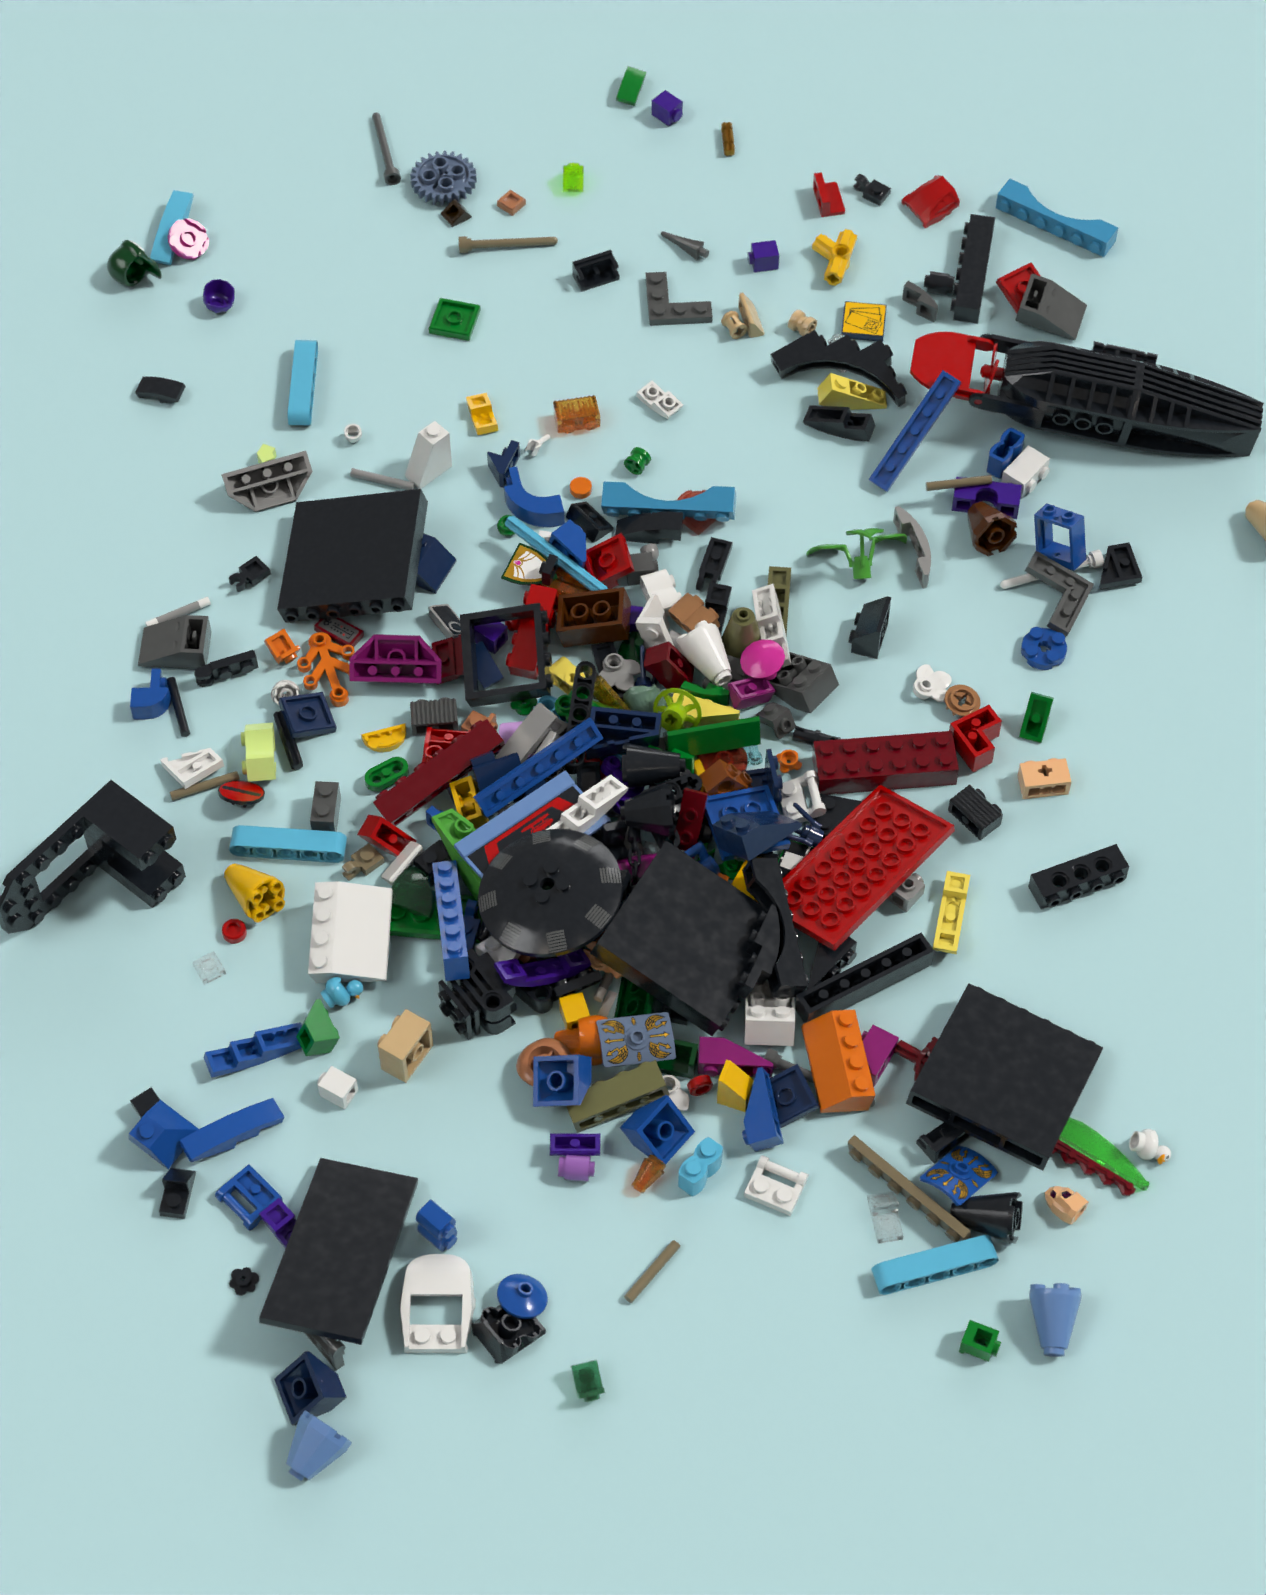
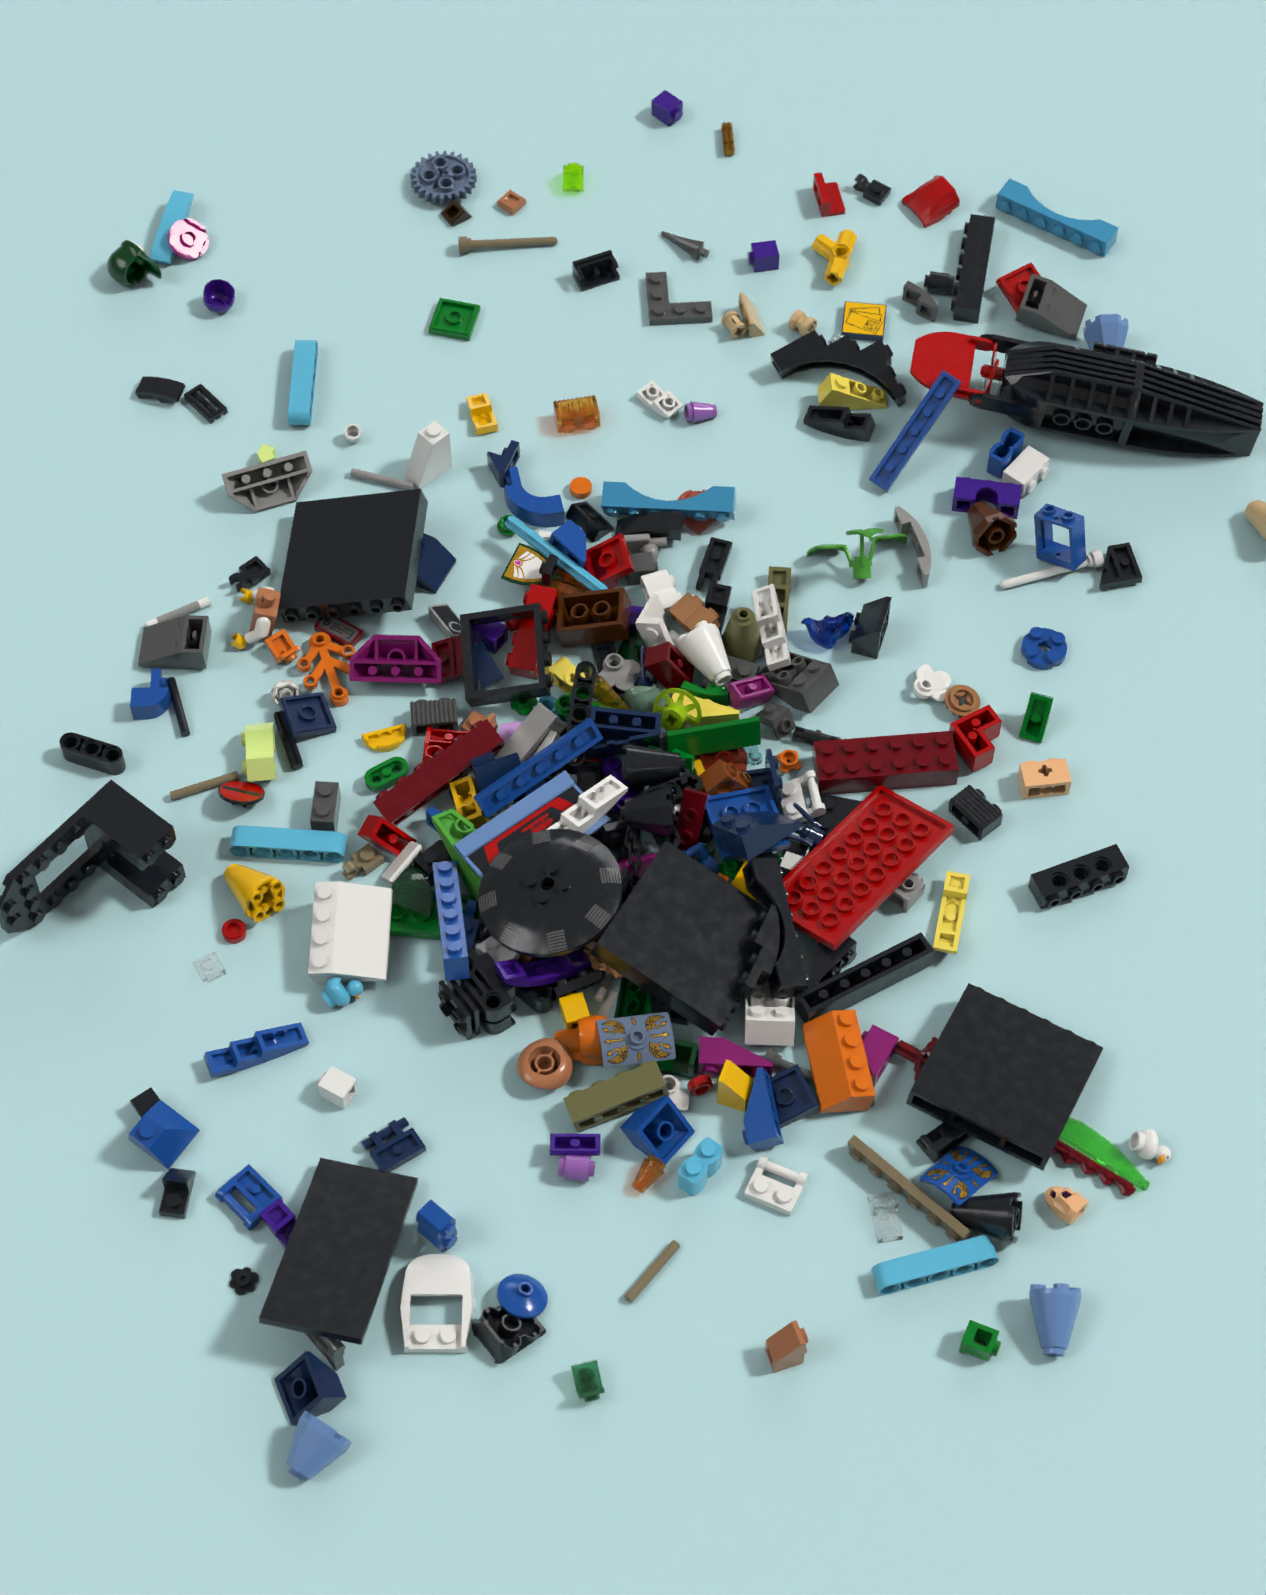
(100, 761): none -> black beam
(193, 766): white wing -> none
(197, 406): none -> black tile
(225, 668): black hinge -> none
(229, 1130): blue slope -> none
(263, 615): none -> torso
(317, 1031): green slope -> none
(391, 174): dark grey piece -> none
(396, 1151): none -> dark blue plate
(405, 1045): tan brick -> none
(534, 445): white hand -> none
(561, 1080): blue slope -> none
(631, 86): green slope -> none
(636, 541): none -> light grey piece
(637, 460): green wheel -> none
(699, 411): none -> medium lavender cone
(762, 659): dark pink dish -> none
(786, 1347): none -> nougat slope
(828, 630): none -> clear blue hair
(956, 483): dark tan bar -> none
(1074, 590): dark grey plate -> none
(1106, 330): none -> medium blue cone

